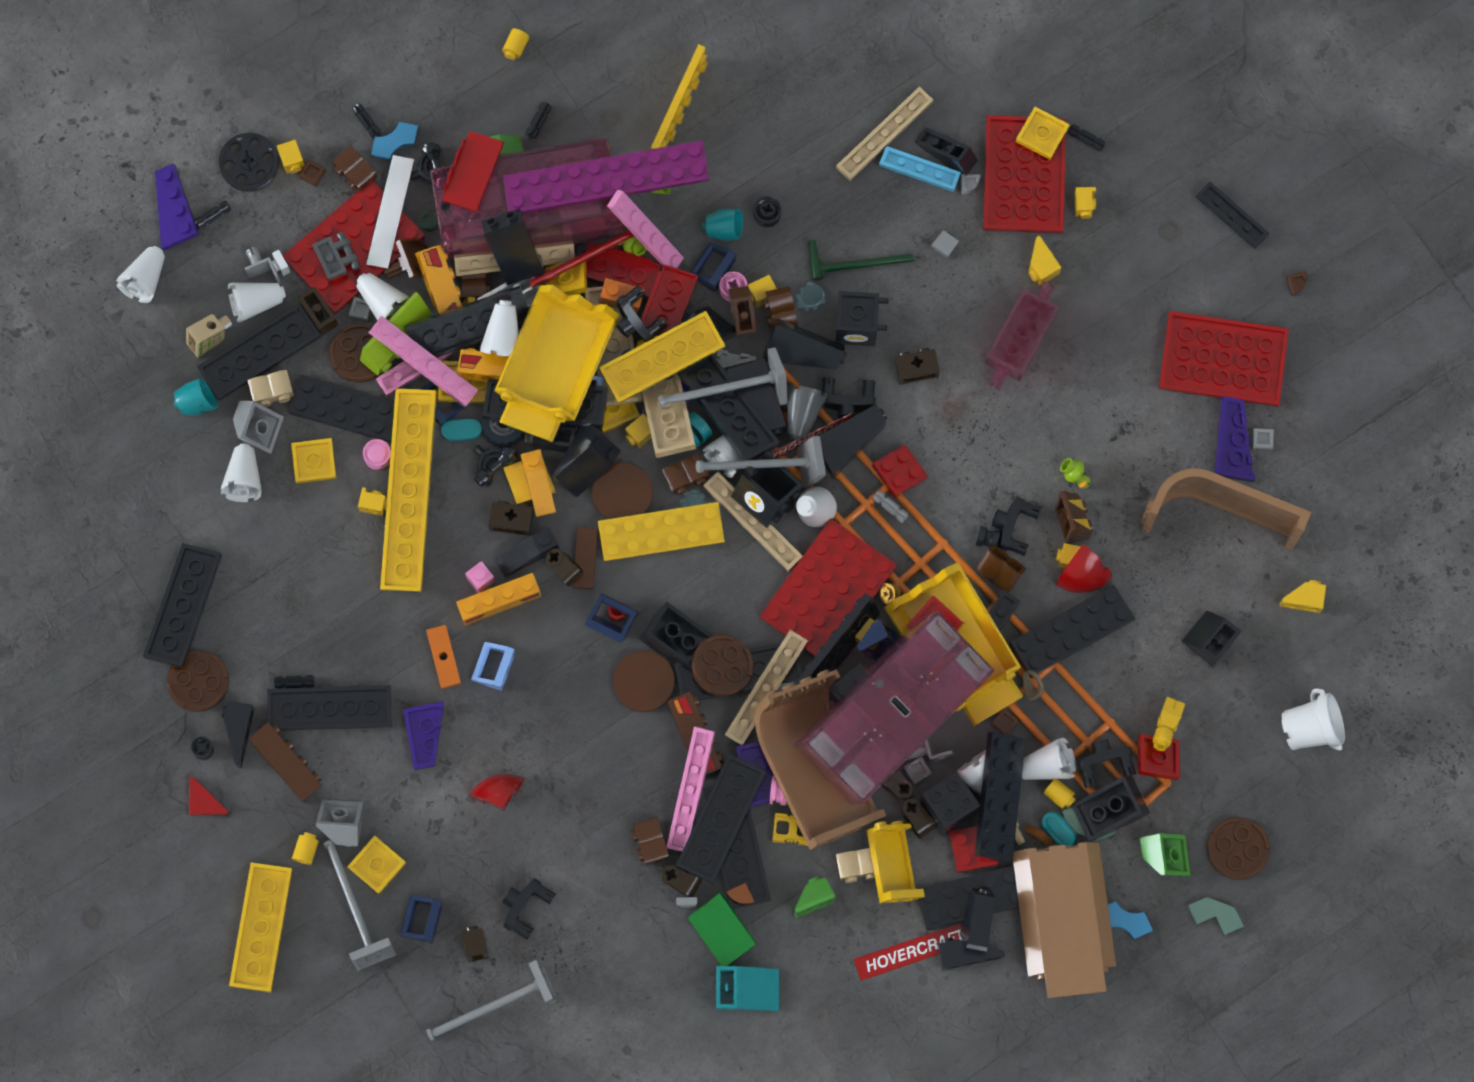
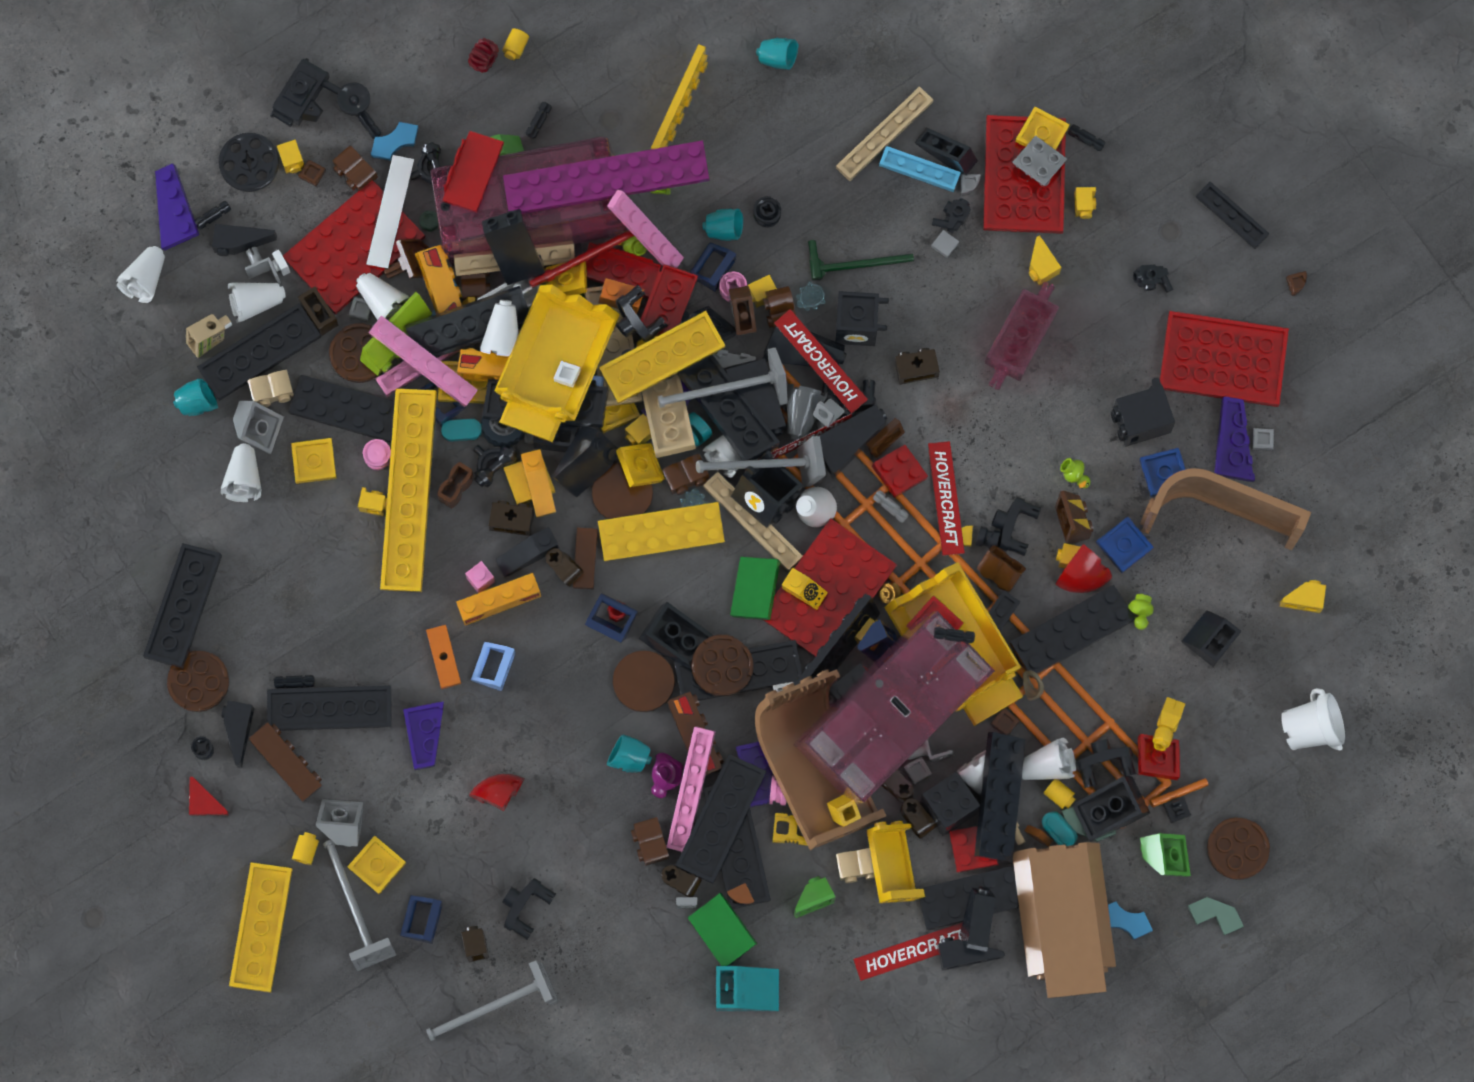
(237, 239): none -> black slope
(303, 88): none -> black piece
(330, 259): dark grey plate -> none
(452, 488): none -> reddish brown brick
(483, 55): none -> dark red gear
(567, 374): none -> white plate
(629, 755): none -> teal helmet
(640, 465): none -> yellow tile
(665, 774): none -> magenta hair
(755, 588): none -> green tile
(768, 681): tan plate -> none
(778, 53): none -> teal helmet
(804, 588): none -> yellow slope
(820, 361): none -> red sticker
(827, 413): none -> light grey bracket
(843, 810): none -> yellow brick
(885, 438): none -> reddish brown tile
(946, 498): none -> red sticker
(954, 635): none -> black axle
(956, 215): none -> black piece
(967, 535): none -> yellow tile
(1039, 161): none -> light grey hinge
(1124, 544): none -> blue tile
(1143, 415): none -> black container
(1143, 608): none -> lime animal
(1151, 275): none -> black piece
(1160, 467): none -> blue tile
(1177, 809): none -> black tile
(1179, 792): none -> orange bar

